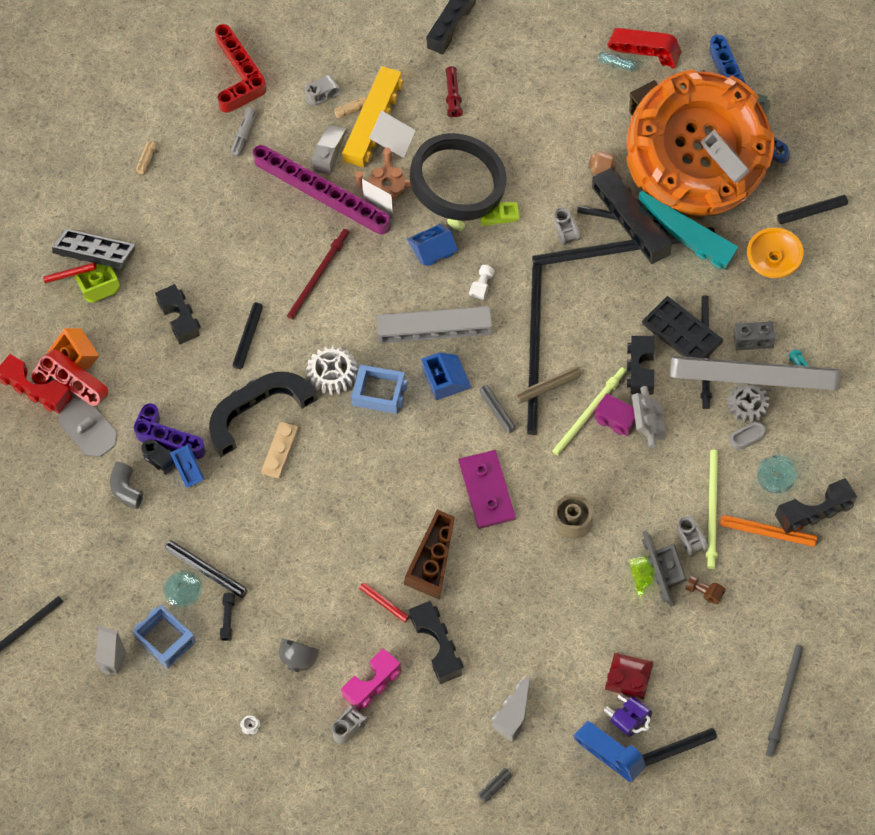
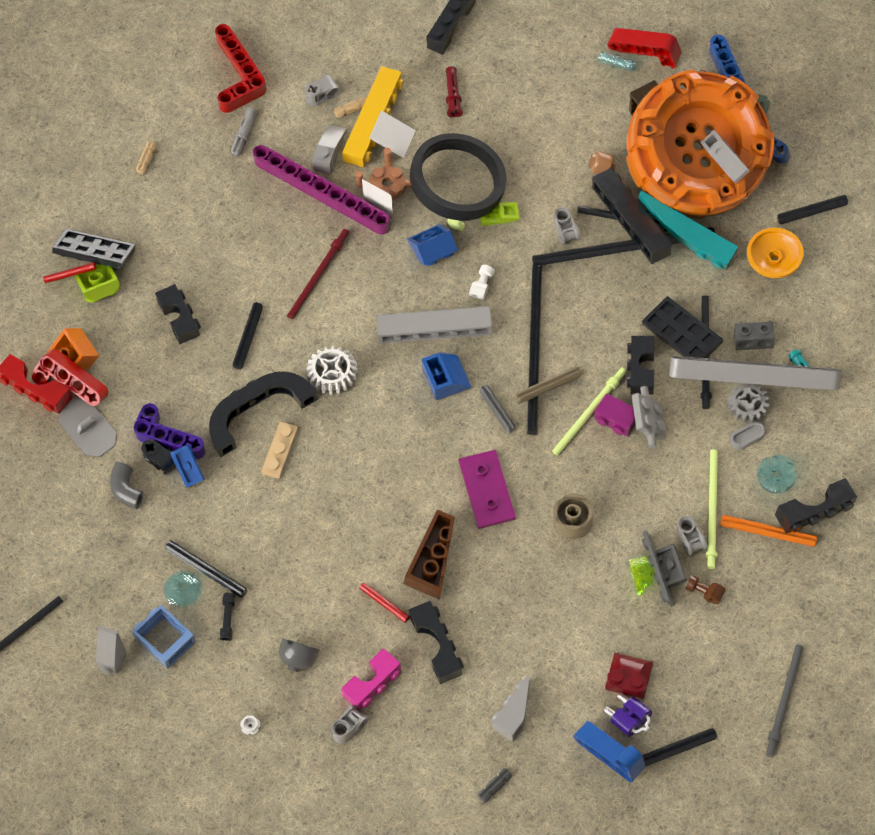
(377, 403): medium blue window -> none

